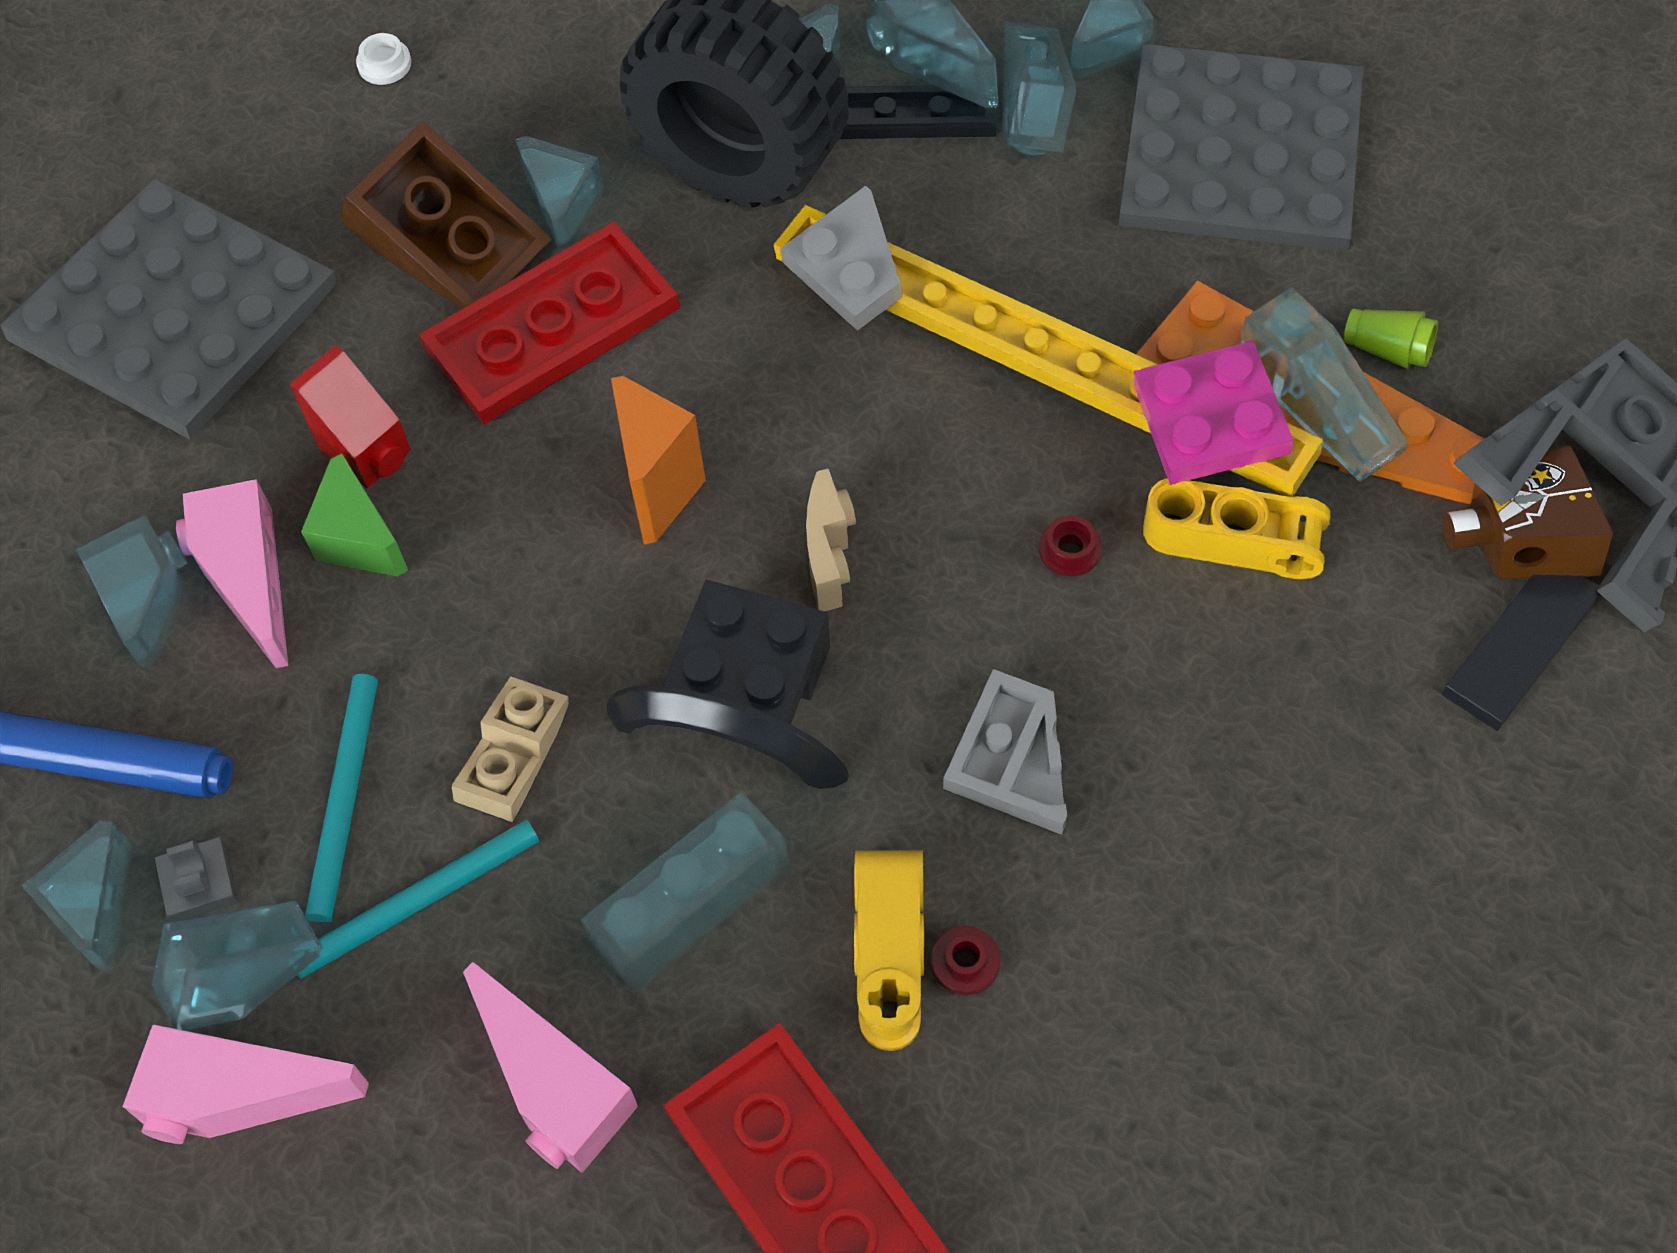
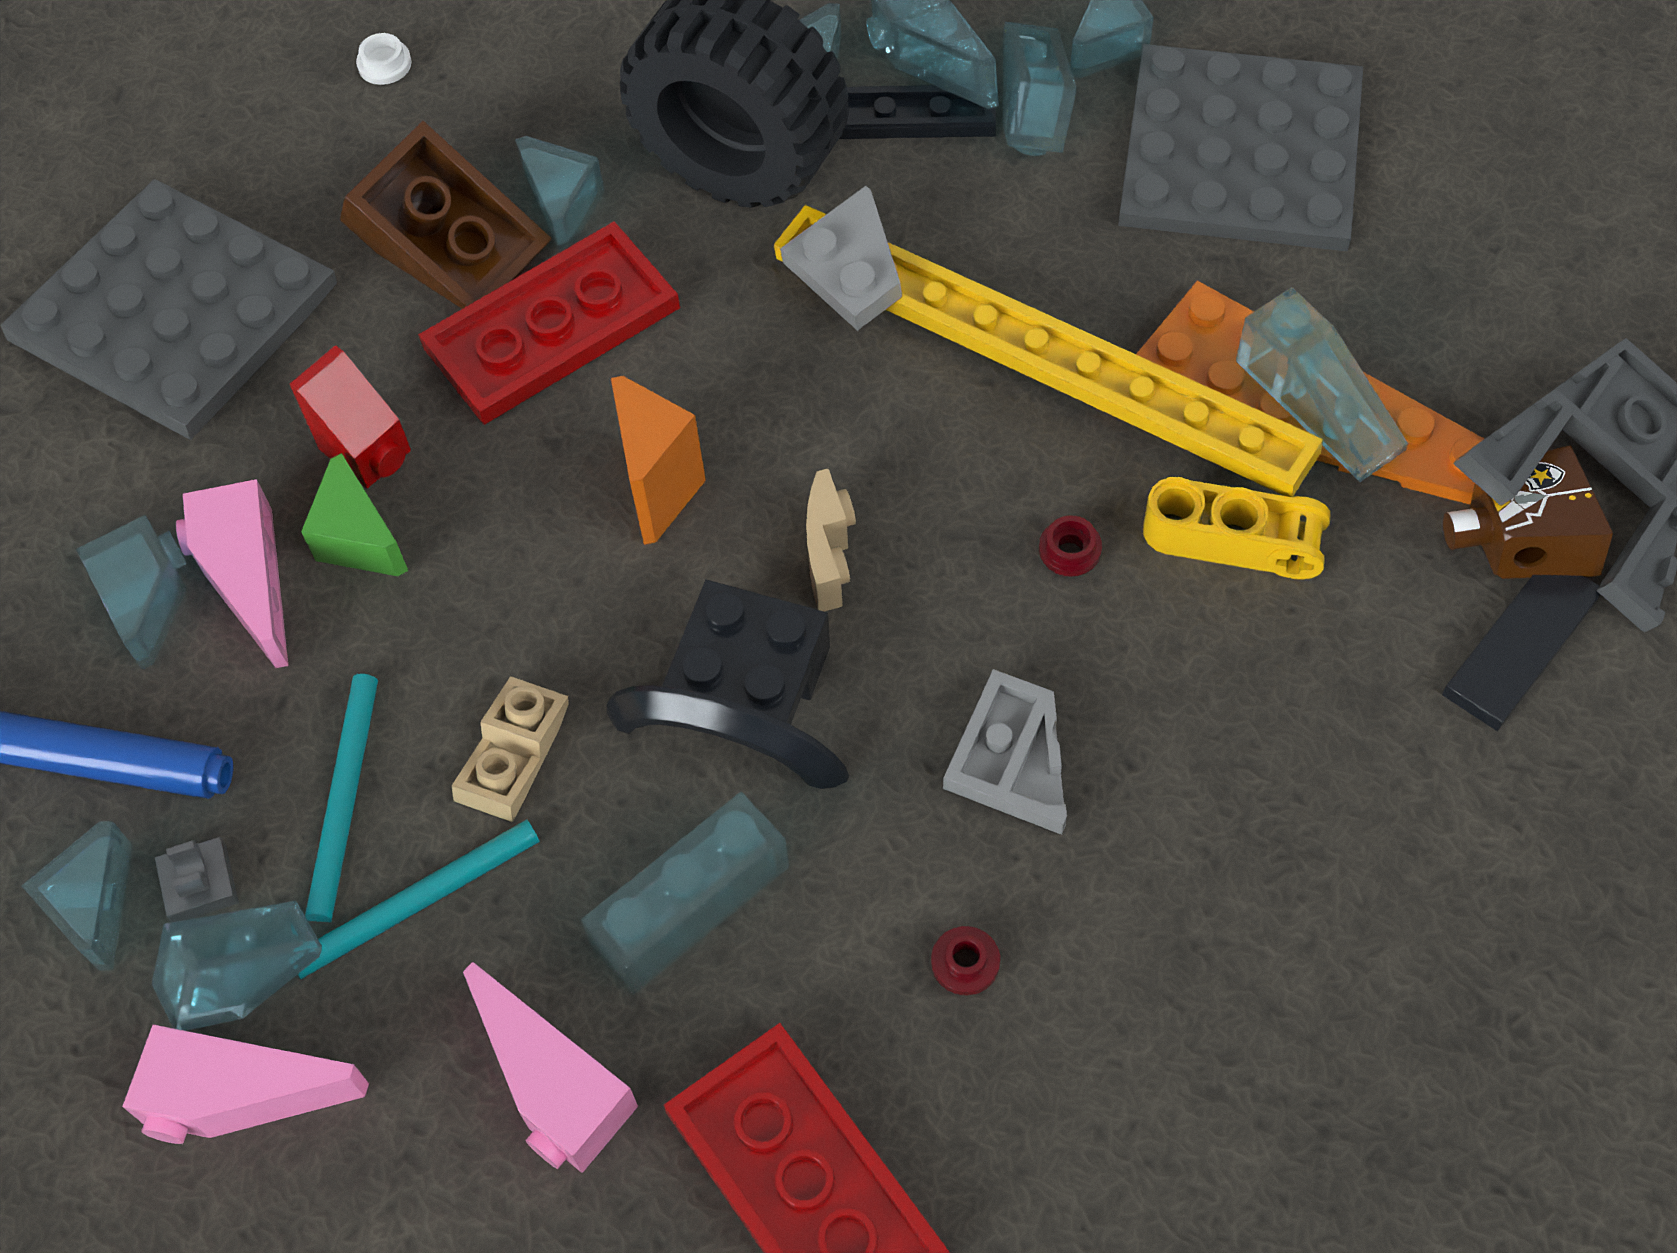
(889, 944): yellow piece -> none
(1212, 412): dark pink plate -> none
(1393, 335): lime cone -> none

